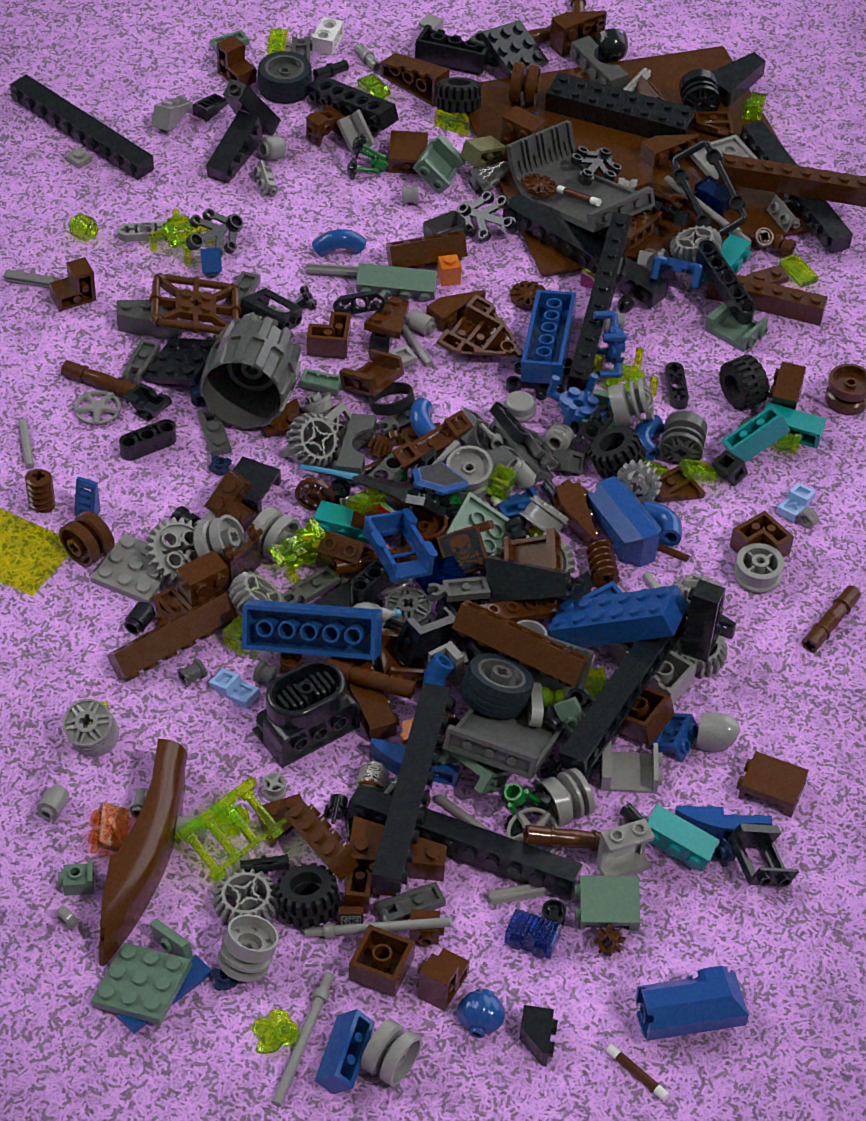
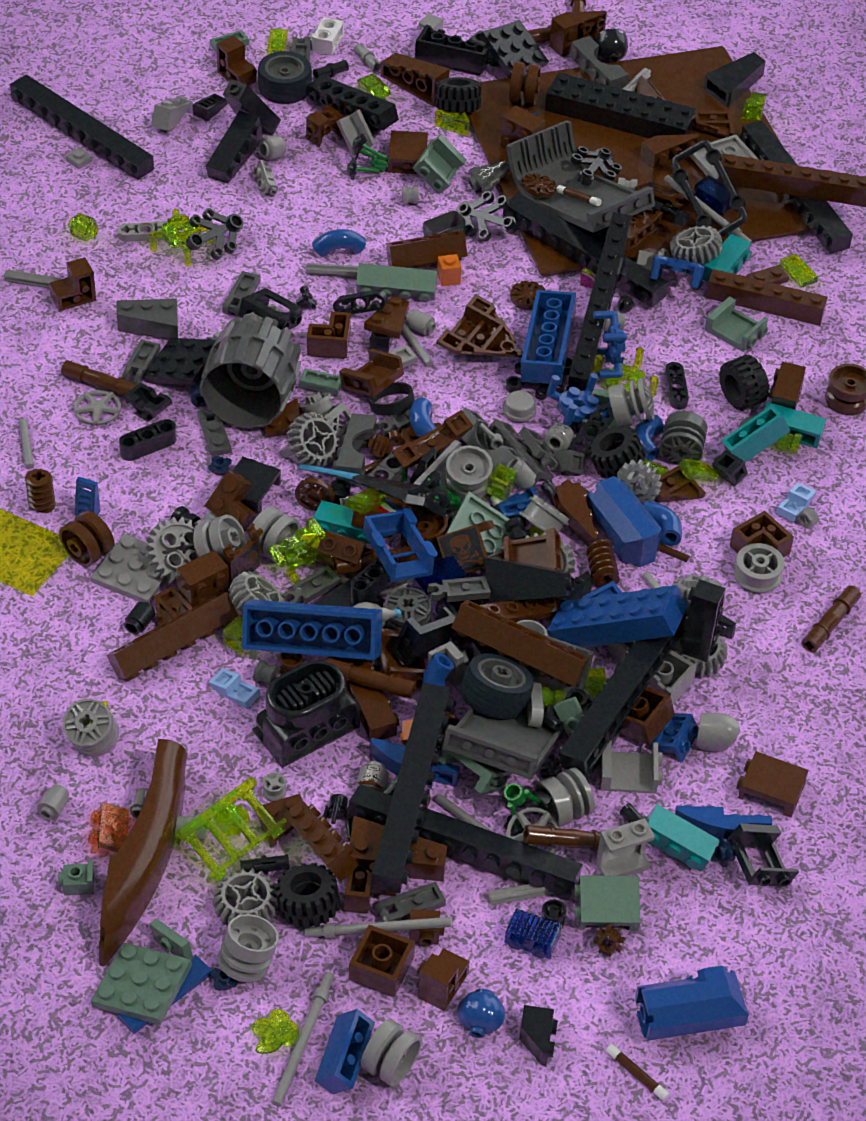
(66, 917): light grey tile -> none
(192, 672): dark grey bush -> none
(193, 304): reddish brown plate -> none
(211, 261): blue brick -> none
(350, 915): tile -> none
(439, 478): tile -> none
(450, 309): reddish brown slope -> none
(482, 151): olive brick -> none
(509, 422): black beam -> none
(700, 90): black wheel -> none
(719, 277): black beam -> none
(757, 238): reddish brown wheel -> none
(782, 214): light grey hinge -> none
(782, 245): reddish brown wheel -> none

